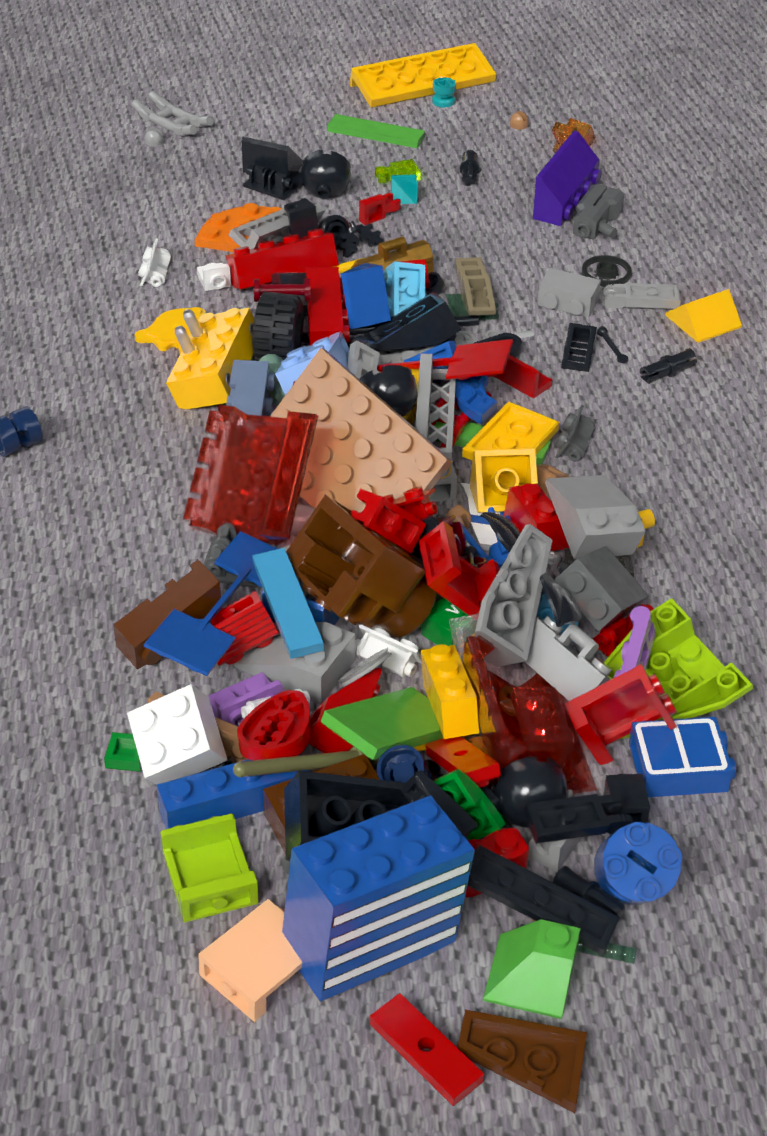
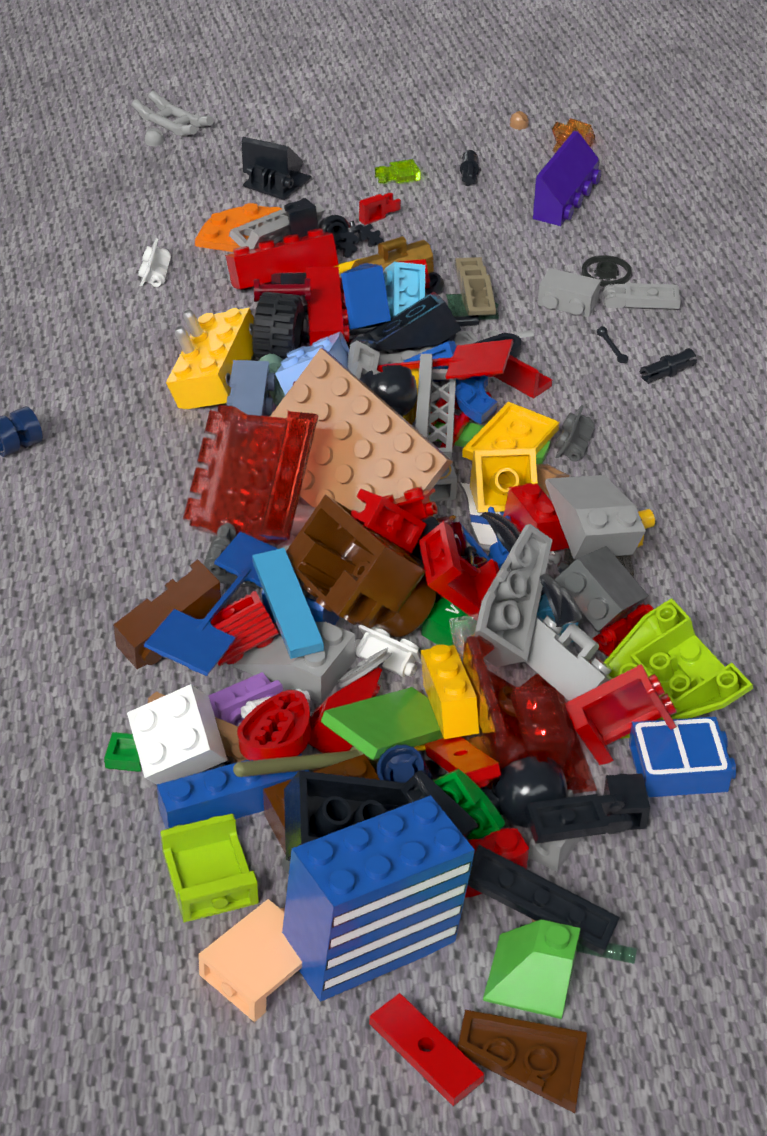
(163, 329): yellow tile -> none
(214, 276): white bracket -> none
(325, 174): black cylinder -> none
(376, 131): bright green tile -> none
(404, 188): teal slope -> none
(414, 75): yellow bracket -> none
(444, 90): teal wheel -> none
(461, 514): medium nougat hinge -> none
(579, 333): black slope -> none
(588, 890): black axle -> none
(593, 216): dark grey piece -> none
(637, 863): blue cylinder -> none
(639, 647): medium lavender plate -> none
(707, 316): yellow slope -> none

